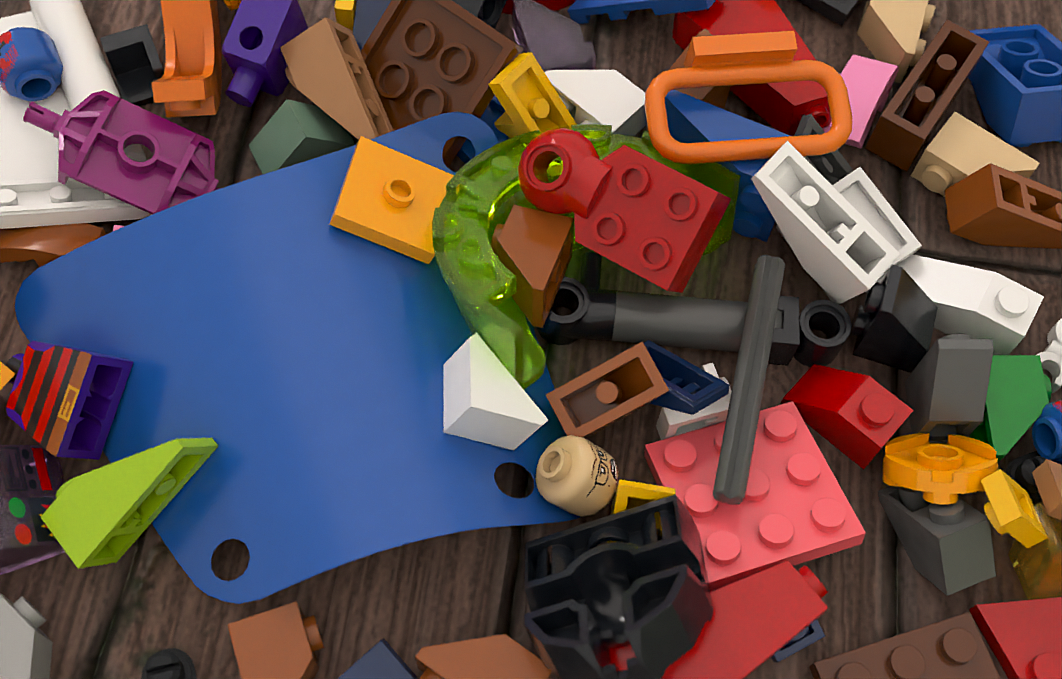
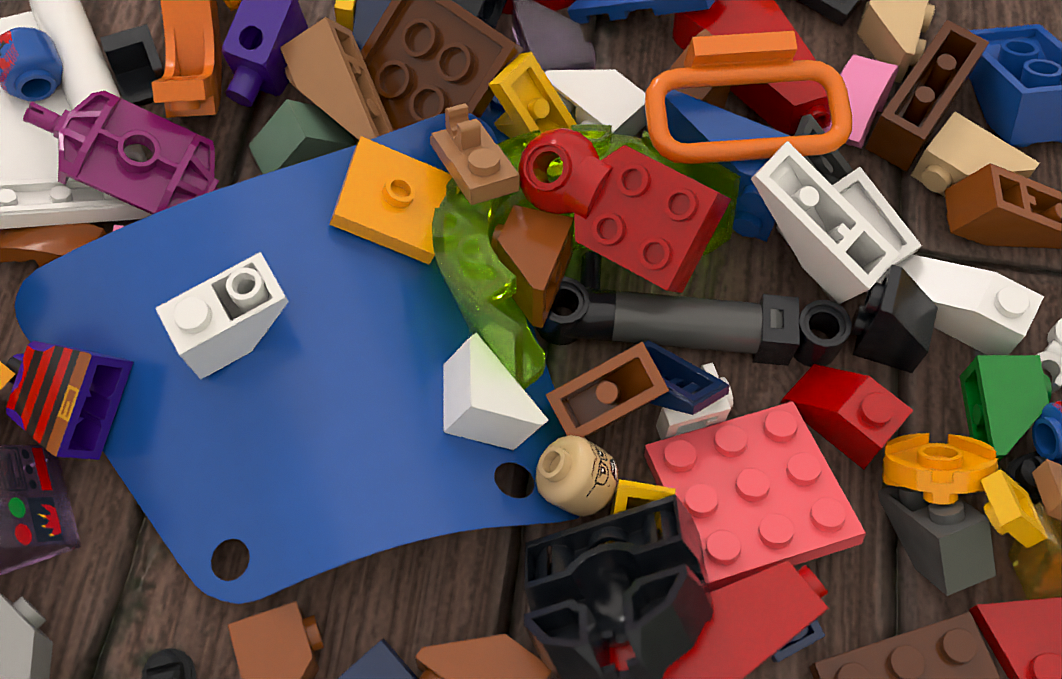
(110, 507): lime slope -> none
(224, 315): none -> white slope
(473, 158): none -> medium nougat plate
(749, 381): dark grey axle -> none
(950, 387): dark grey slope -> none

